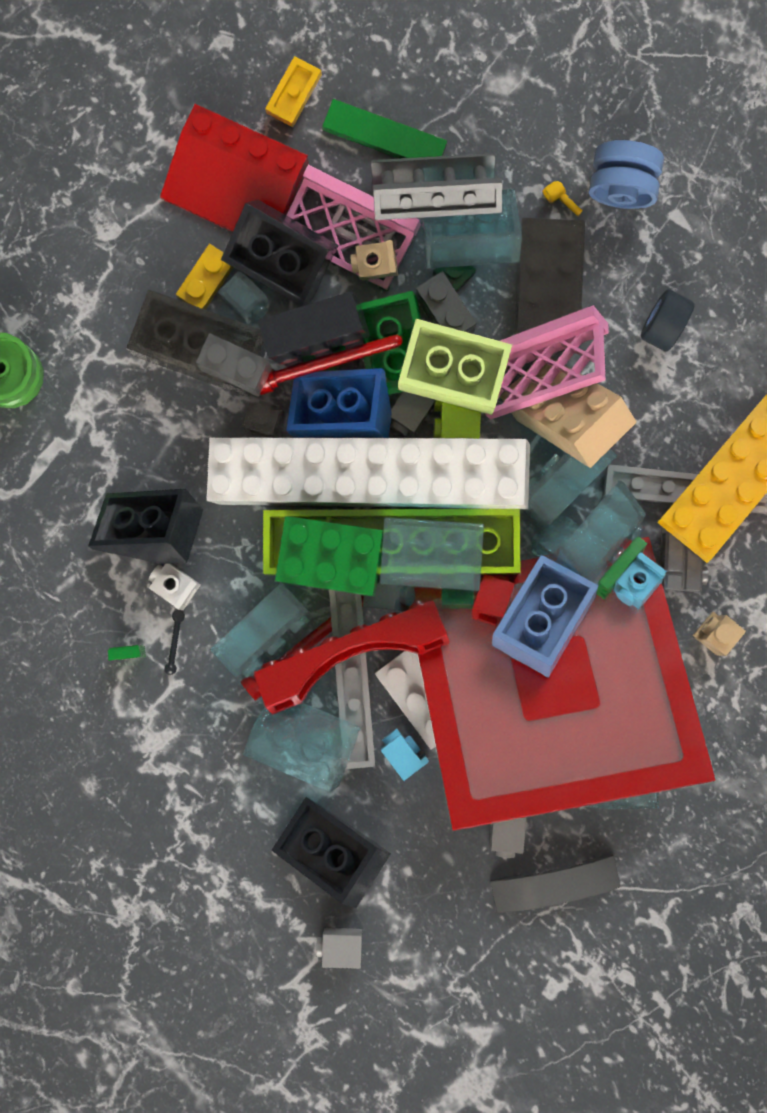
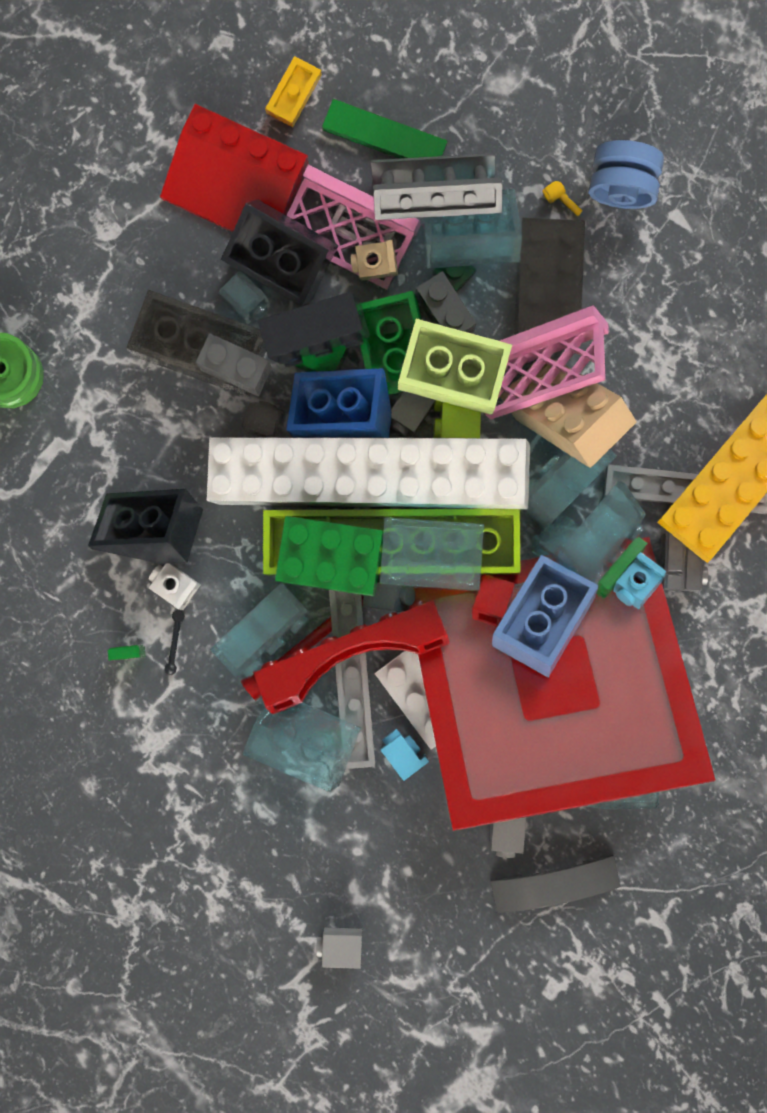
(204, 278): yellow plate -> none
(329, 361): red piece -> none
(331, 853): black slope -> none
(457, 599): dark green plate -> none
(667, 320): black wheel -> none
(719, 634): tan brick -> none

